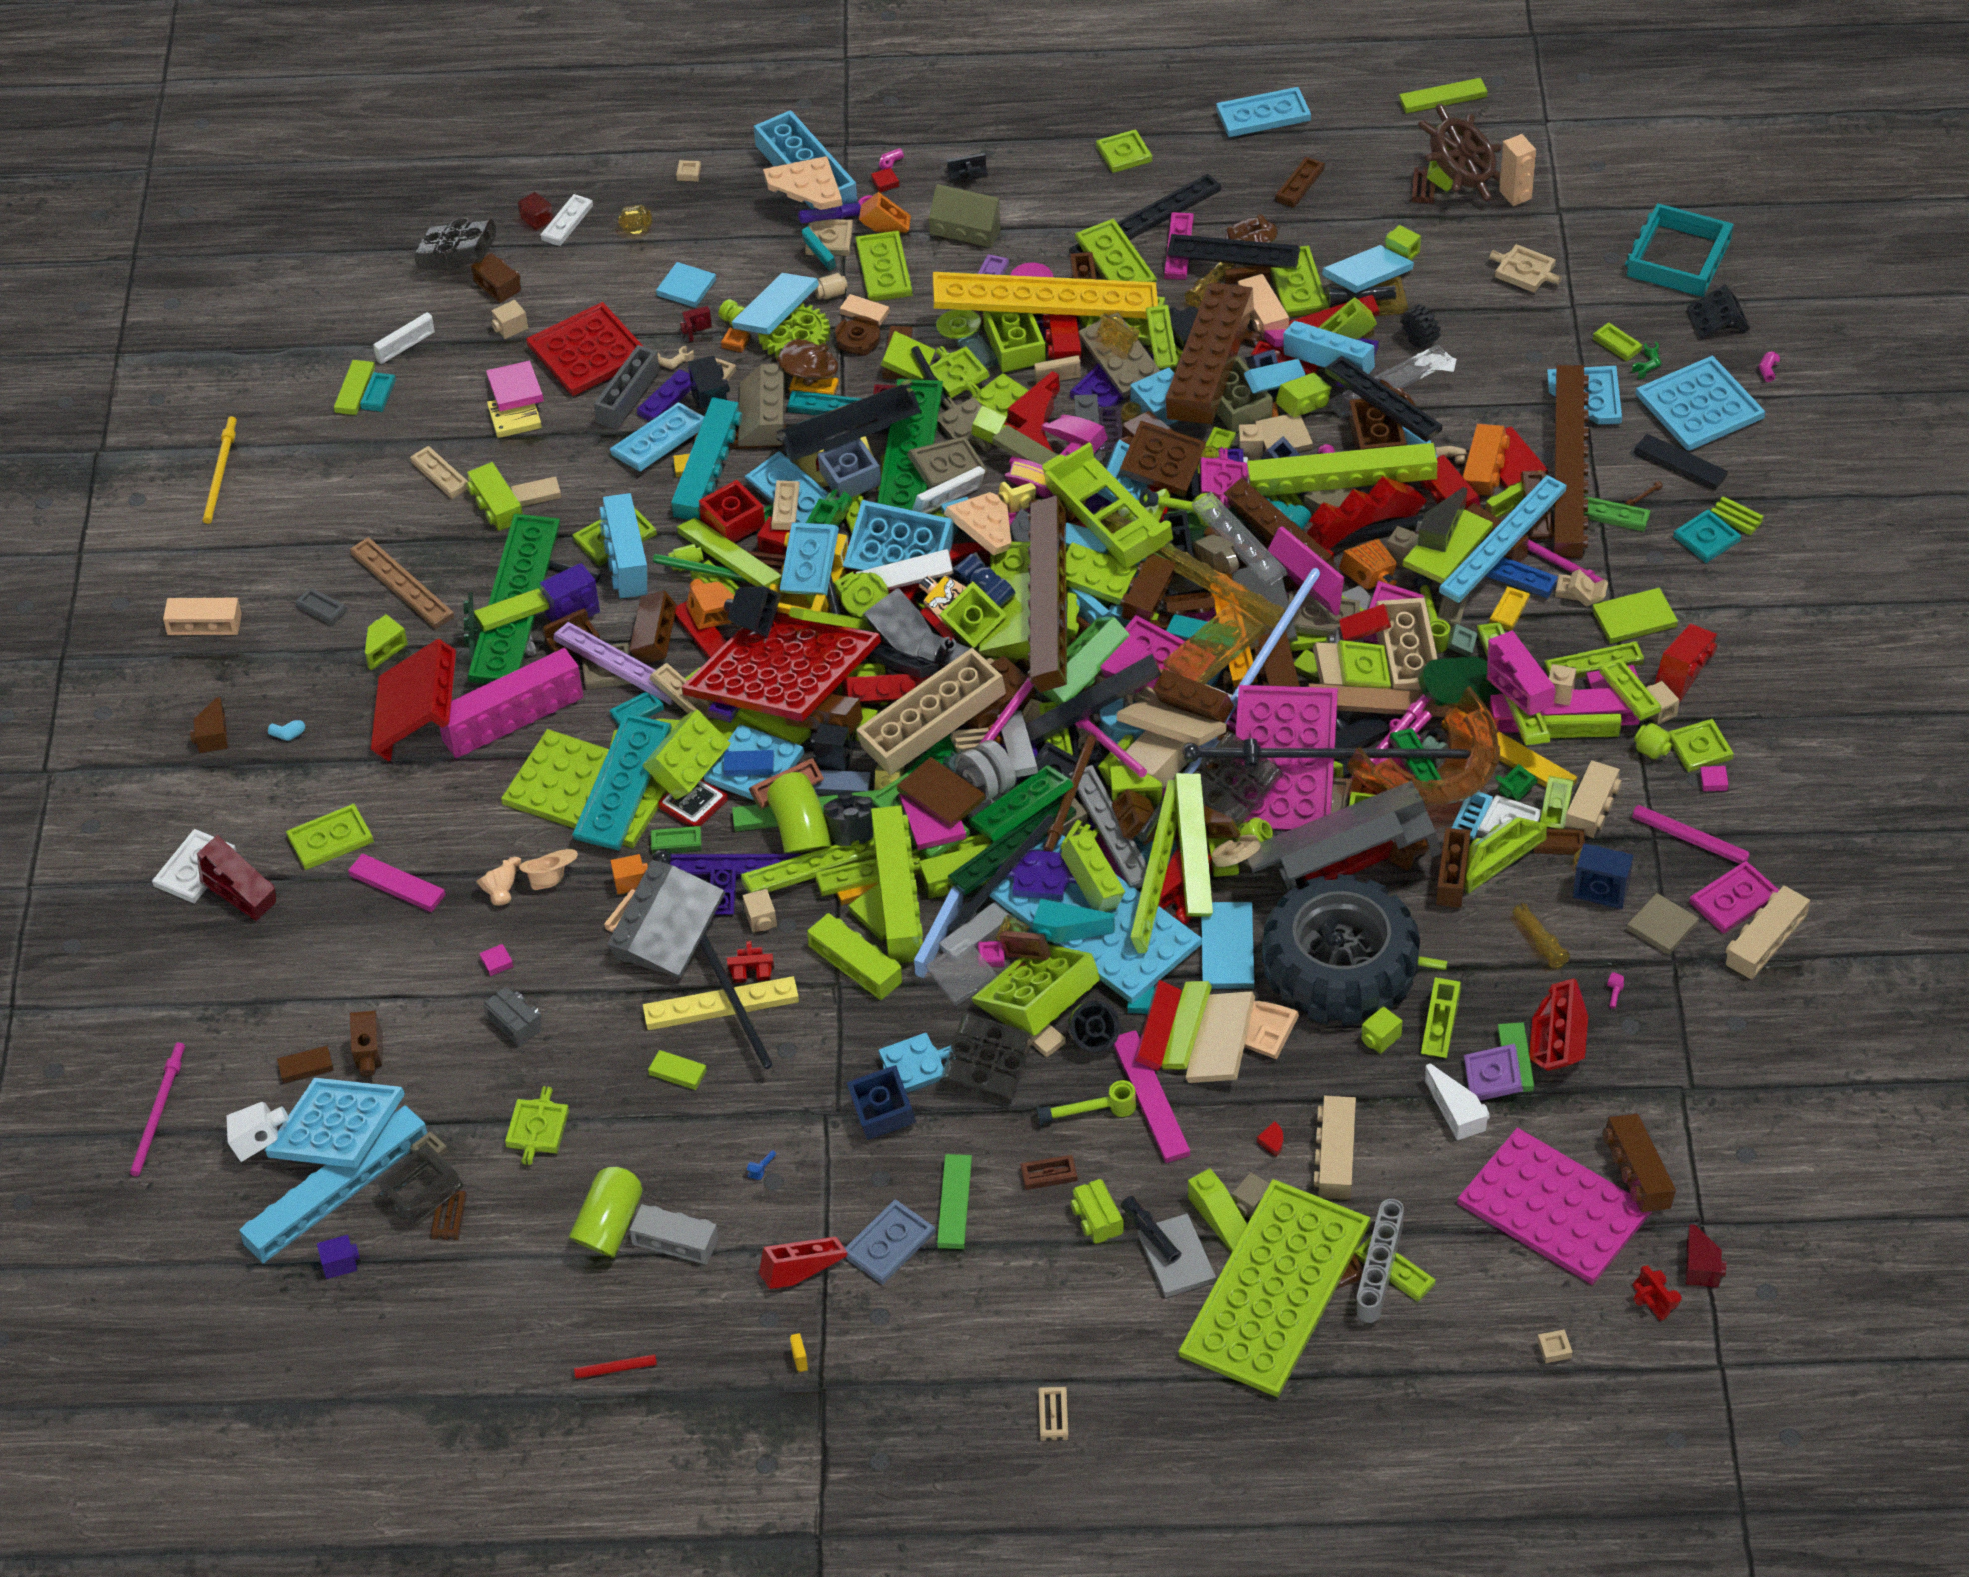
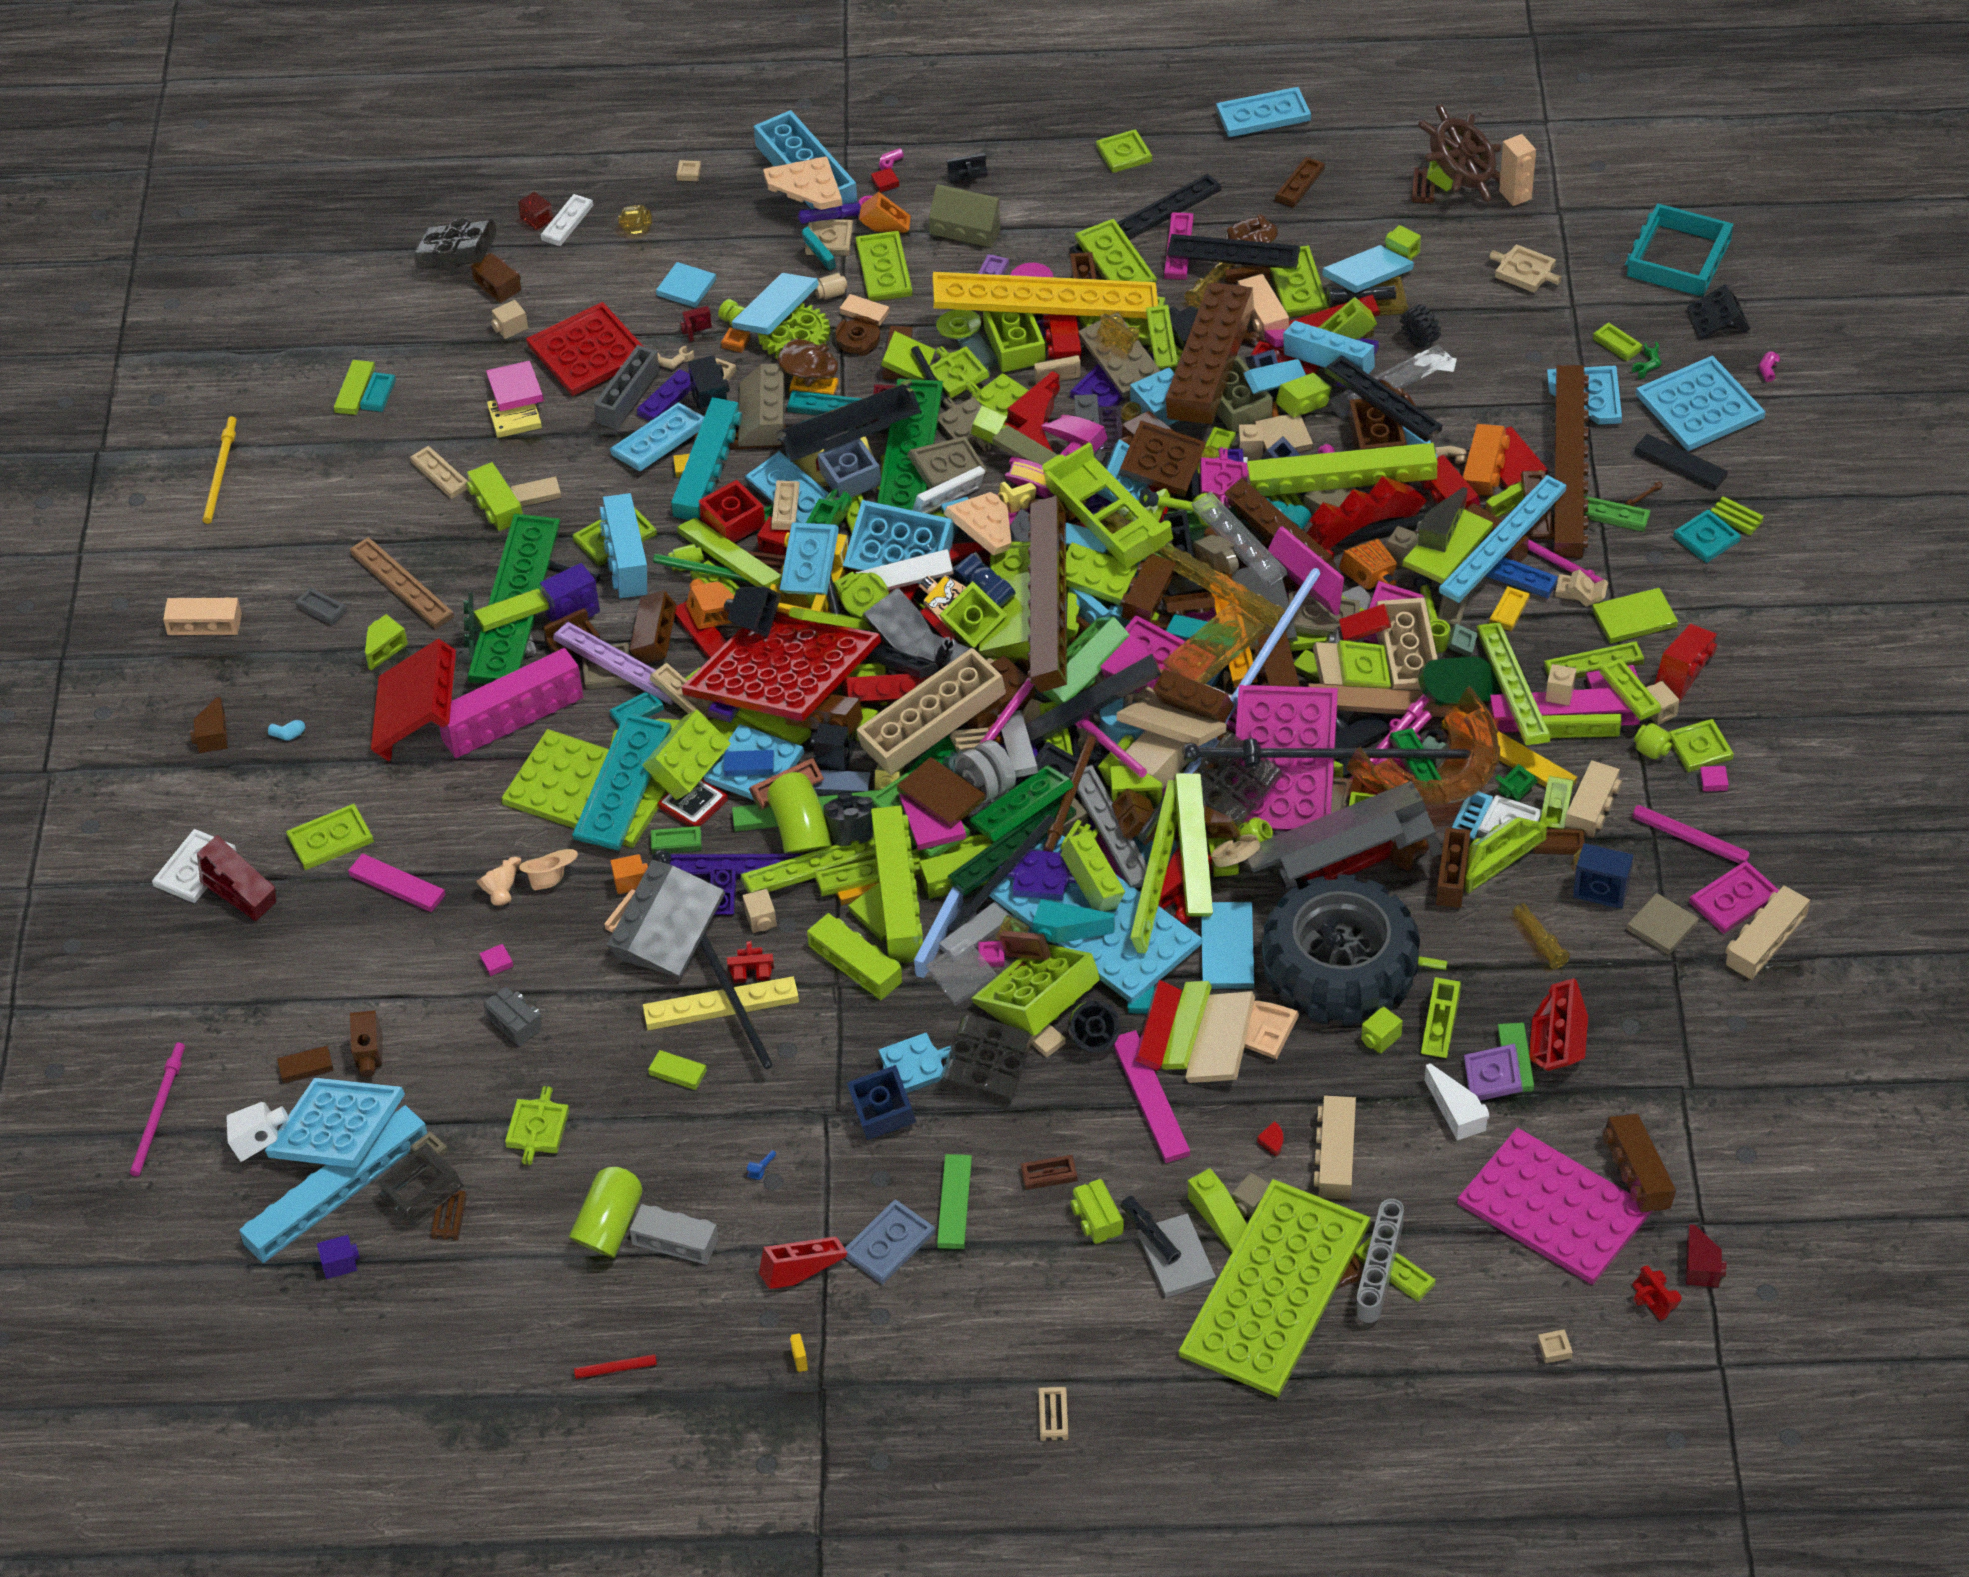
(404, 338): white tile -> none
(1114, 1100): lime piece -> none
(1443, 94): lime tile -> none
(1518, 674): dark pink wedge -> none
(1617, 982): dark pink hand -> none

